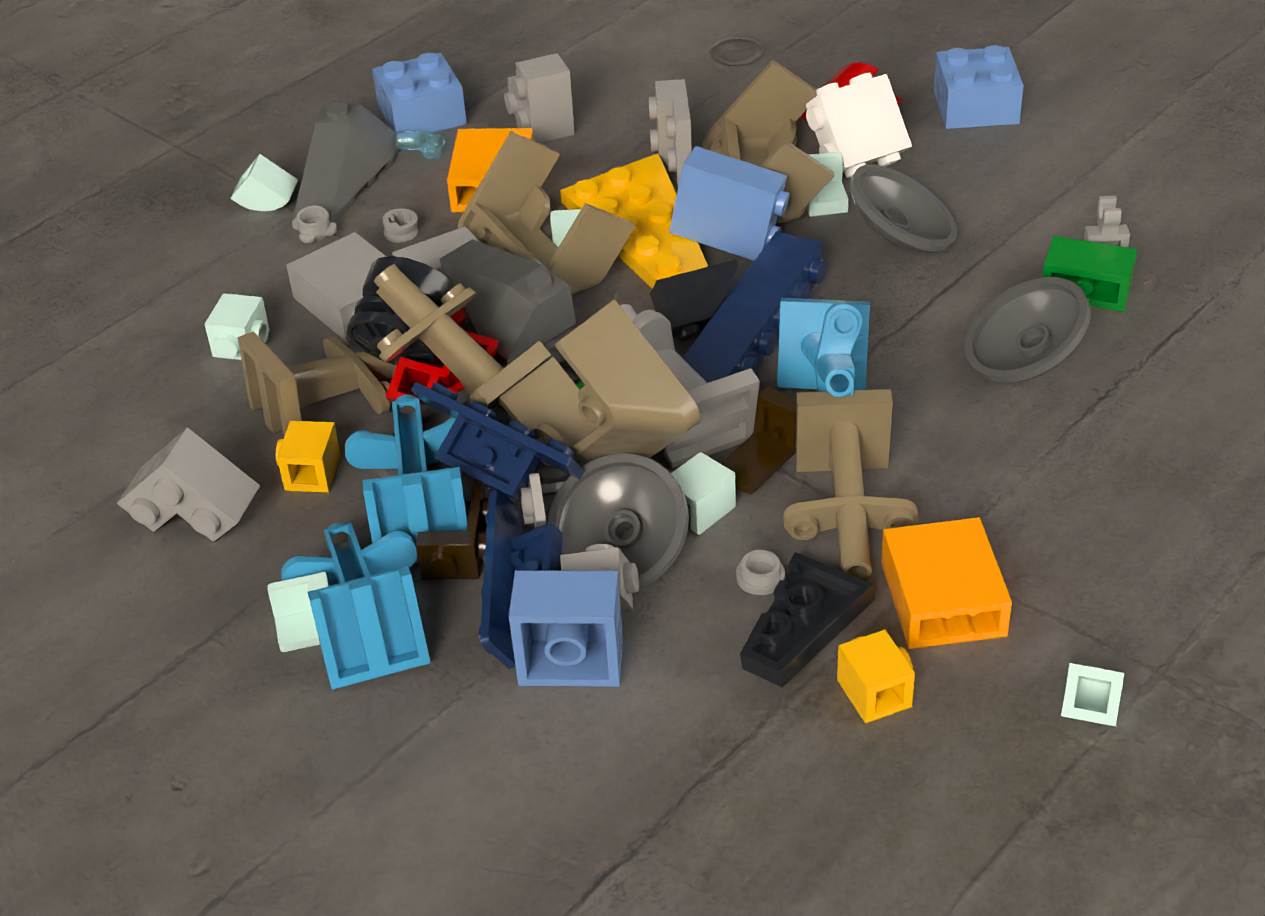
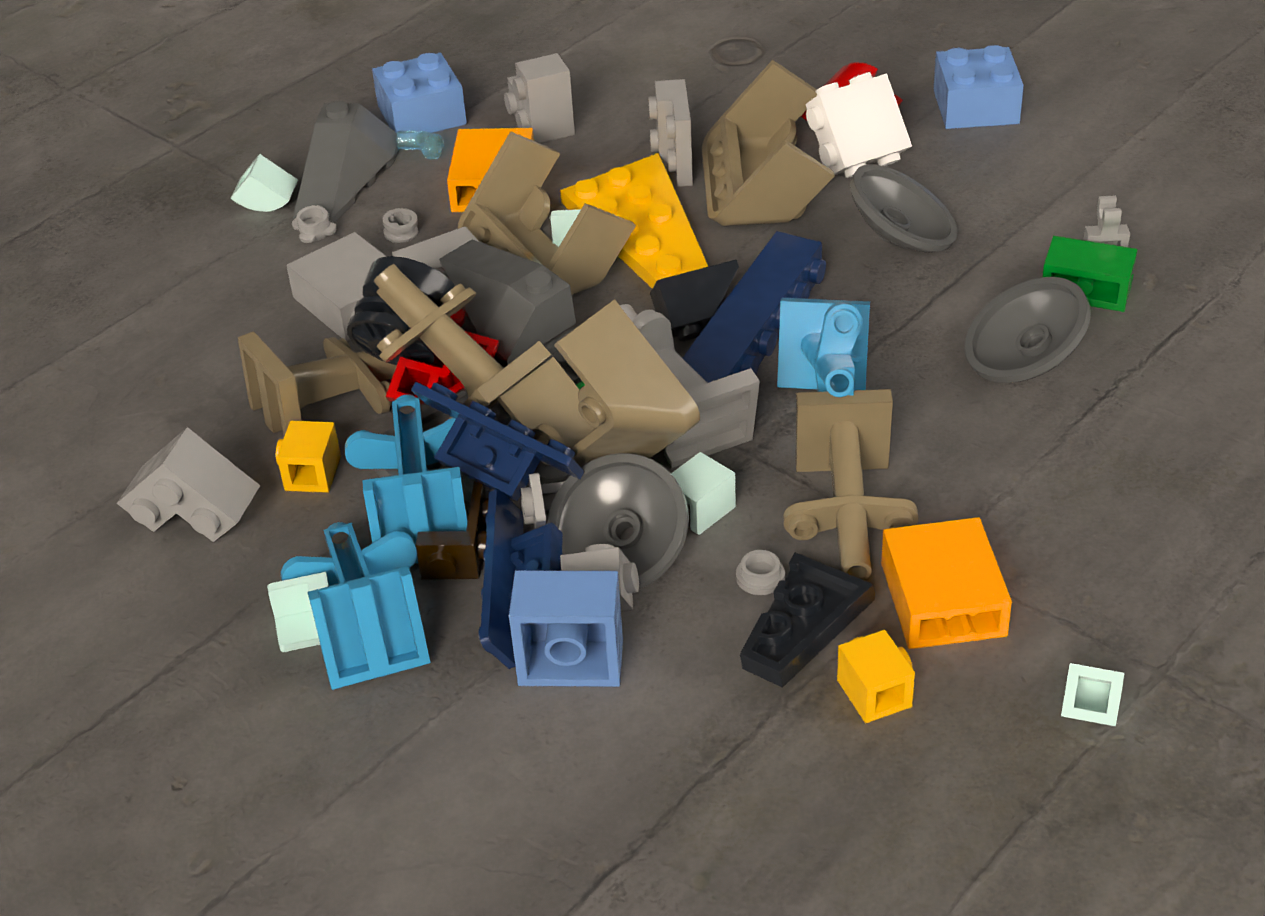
(232, 318): light aqua brick -> none
(728, 203): medium blue brick -> none
(770, 443): dark brown bracket -> none
(832, 197): light aqua panel -> none

